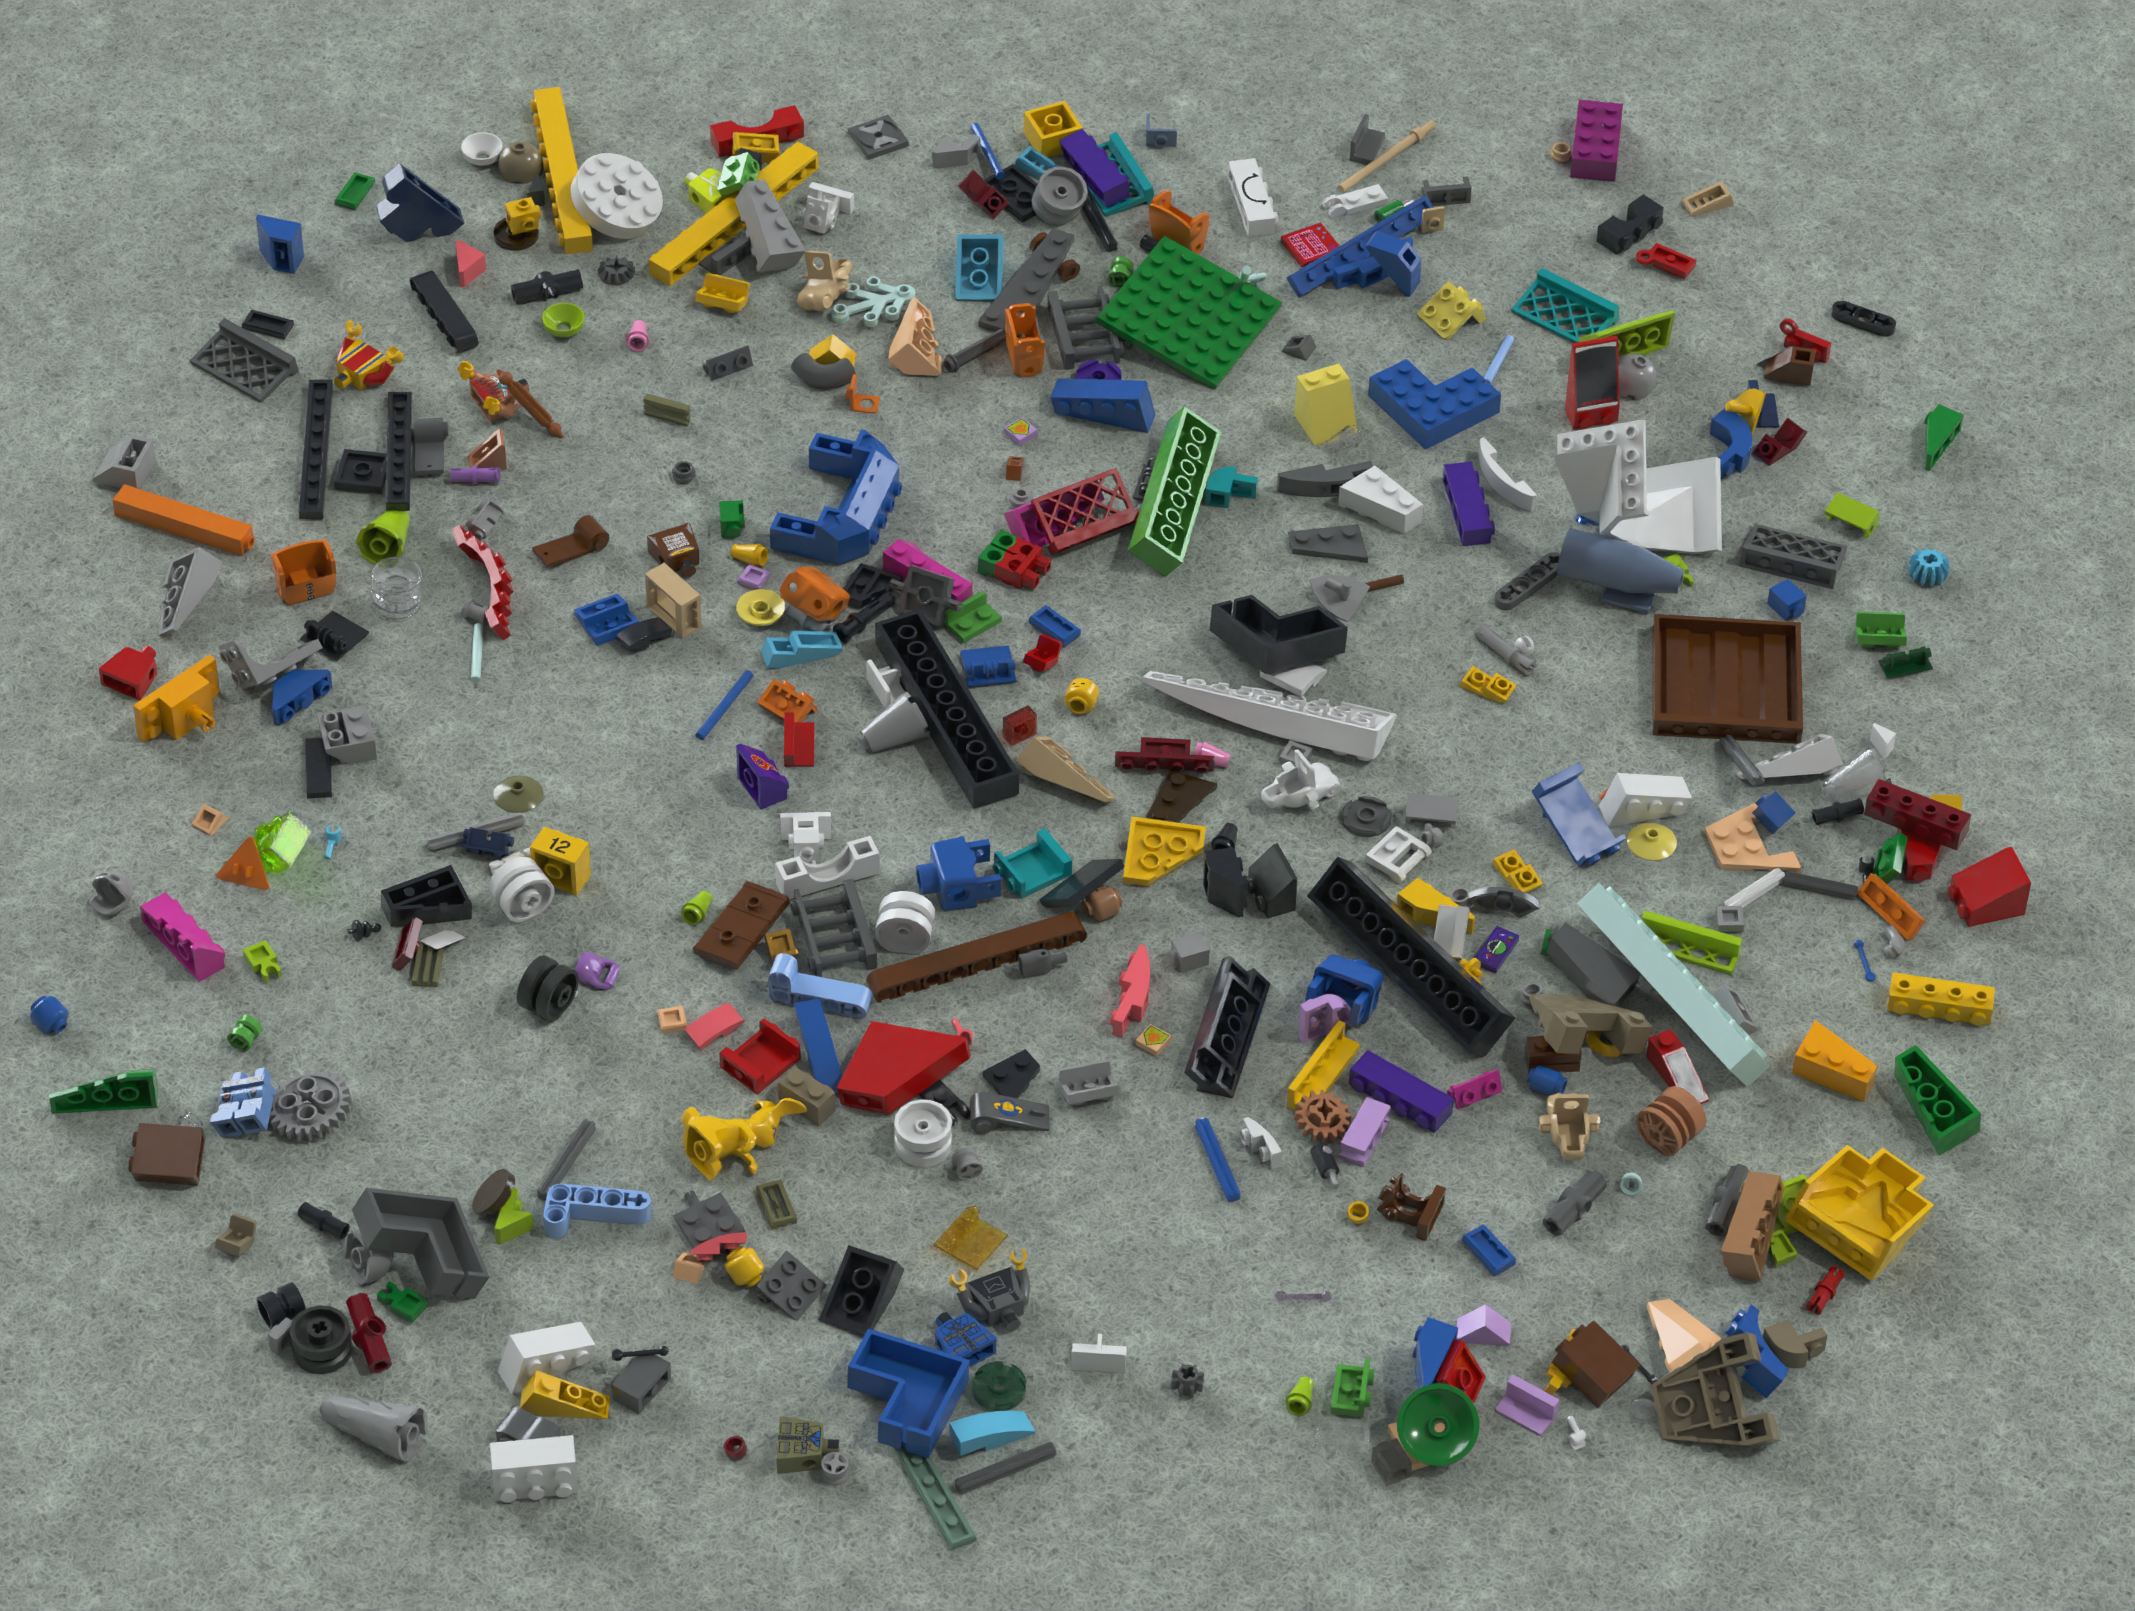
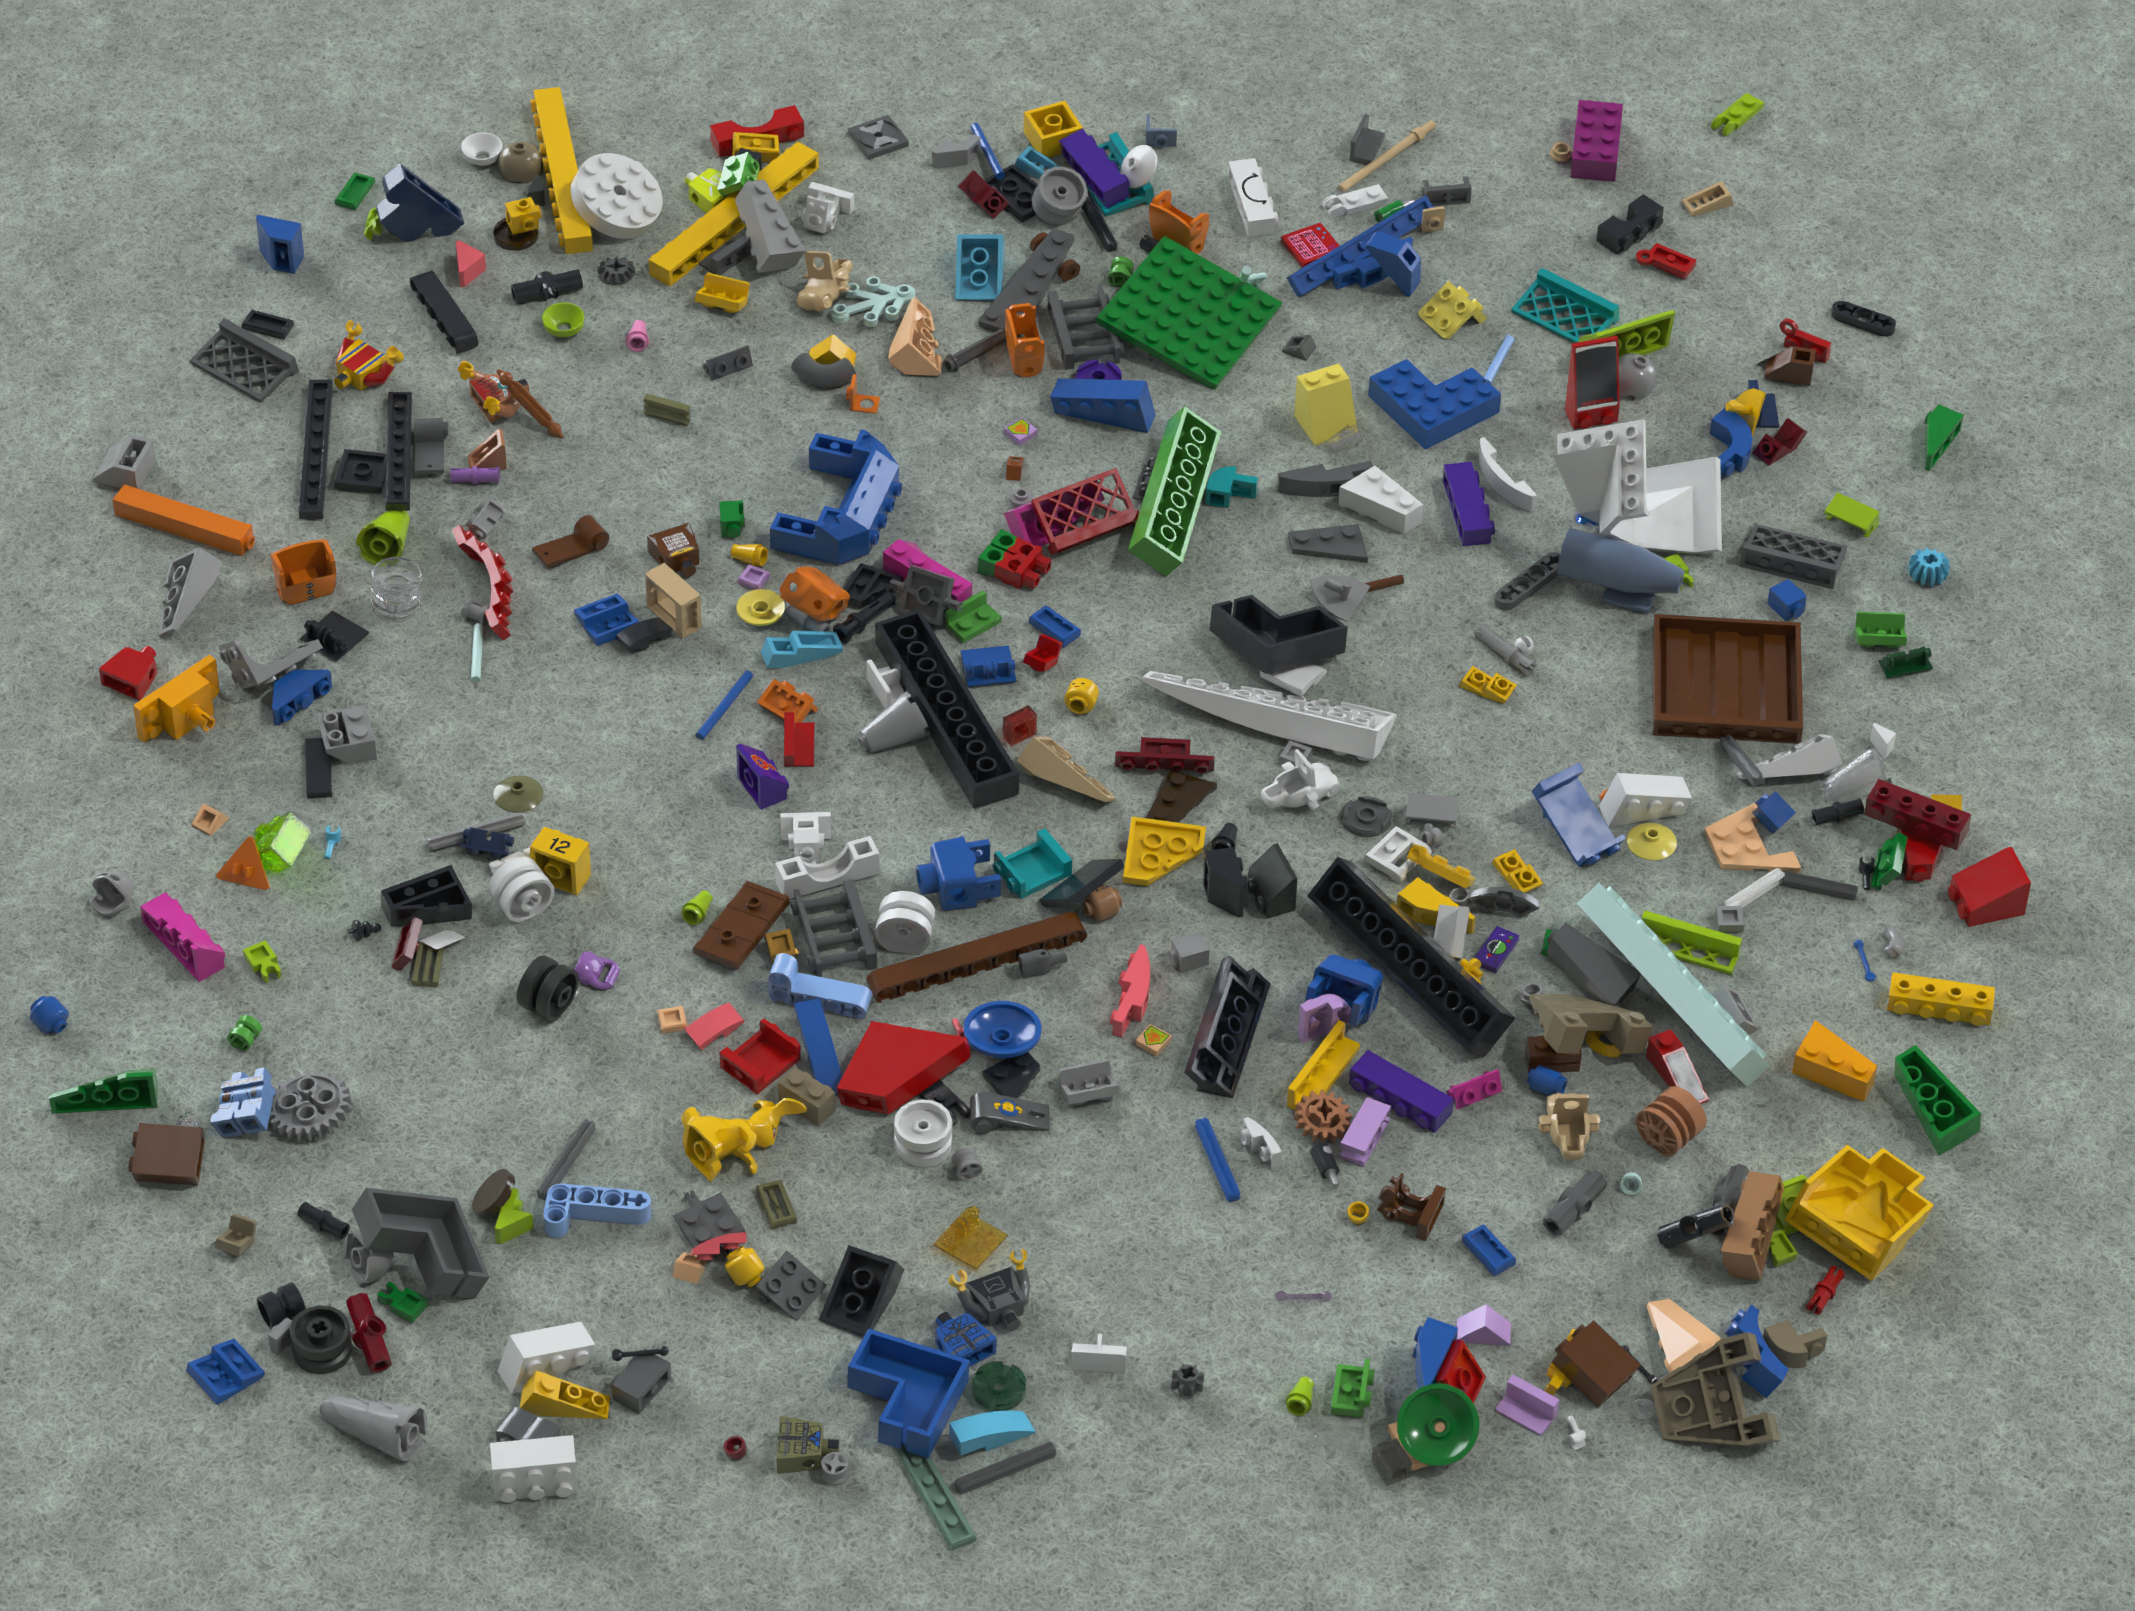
(225, 1371): none -> blue slope
(373, 224): none -> lime plate
(683, 472): dark grey plate -> none
(1002, 1029): none -> blue dish
(1139, 166): none -> white dish
(1221, 757): bright pink cone -> none
(1440, 866): none -> yellow hinge
(1706, 1221): none -> black piece
(1737, 114): none -> lime hinge
(1891, 906): orange plate -> none

